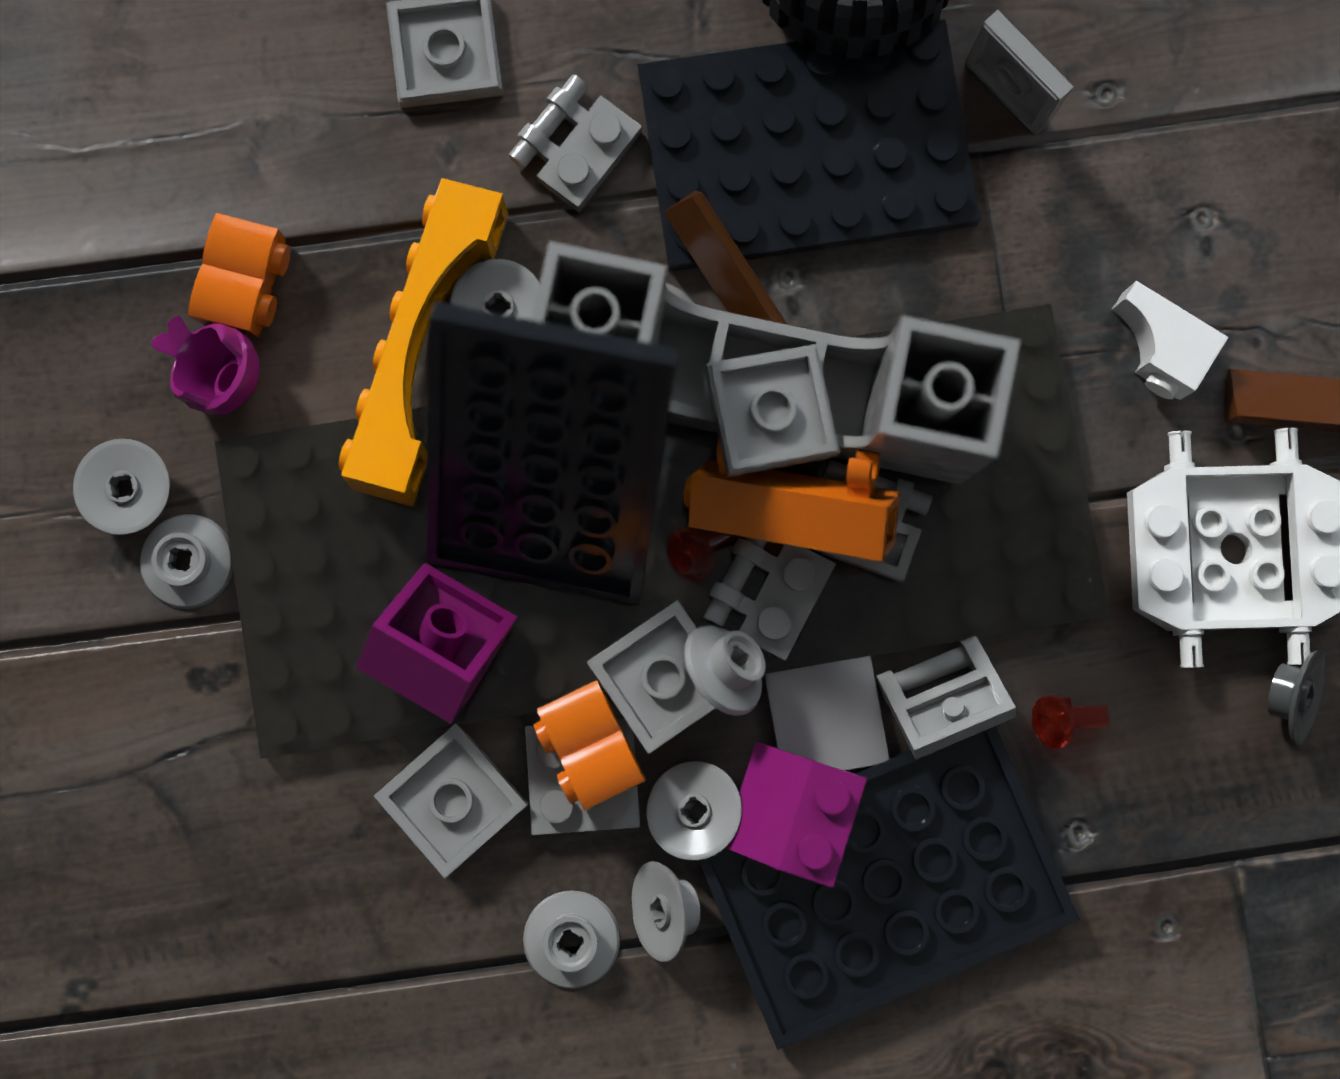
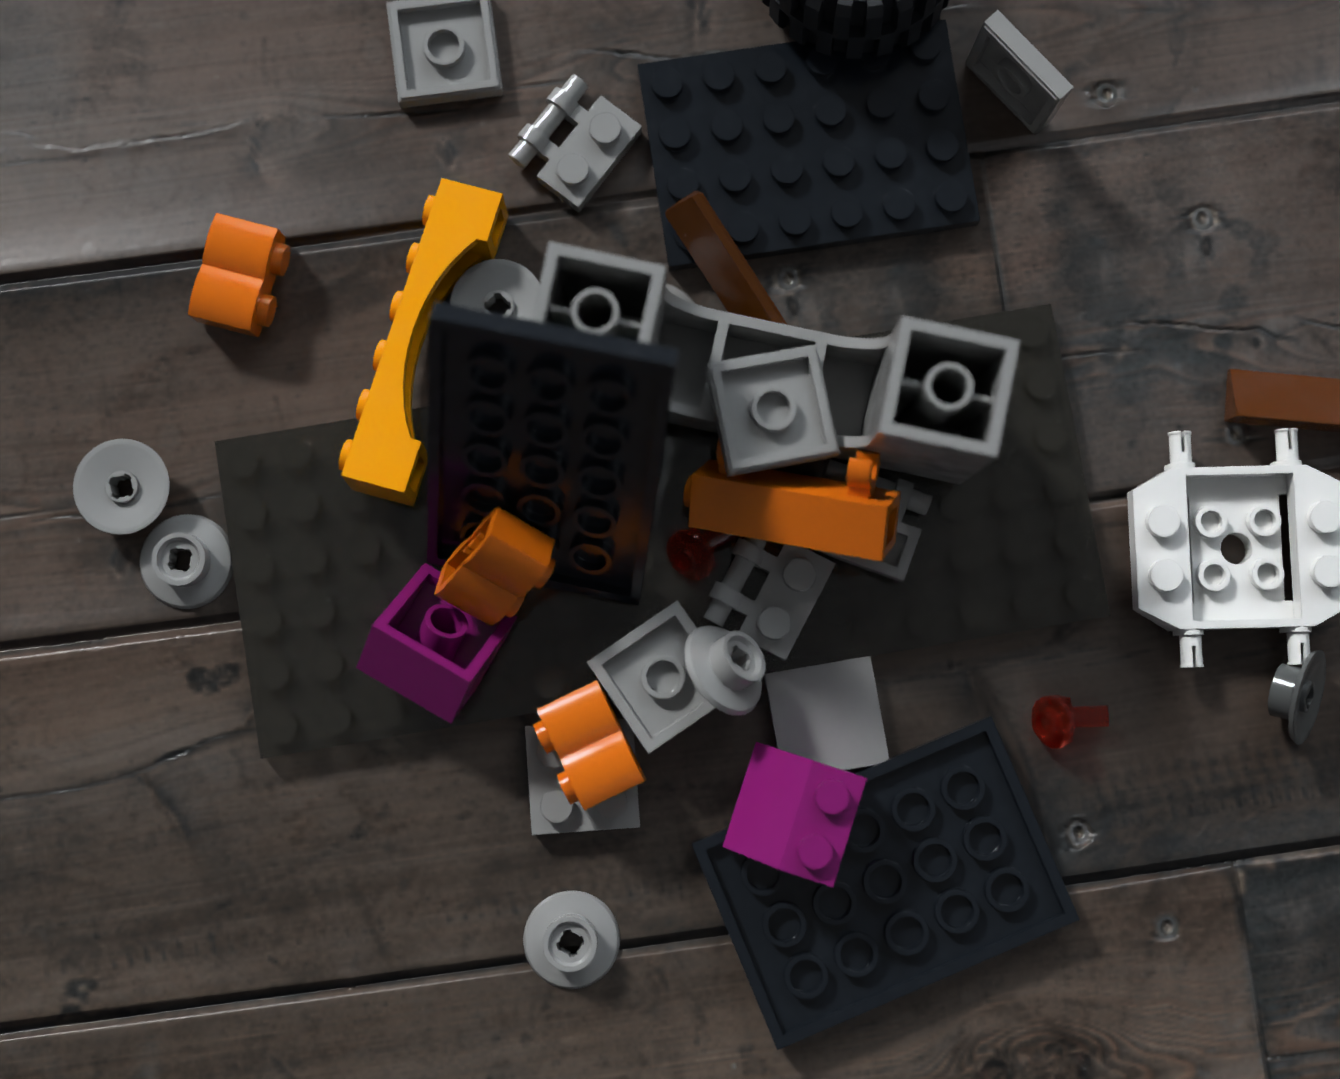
(212, 367): magenta hat -> none
(451, 800): light grey plate -> none
(496, 567): none -> orange brick
(663, 910): light grey piece -> none
(677, 794): light grey piece -> none
(950, 709): light grey plate -> none
(1171, 342): white arch -> none

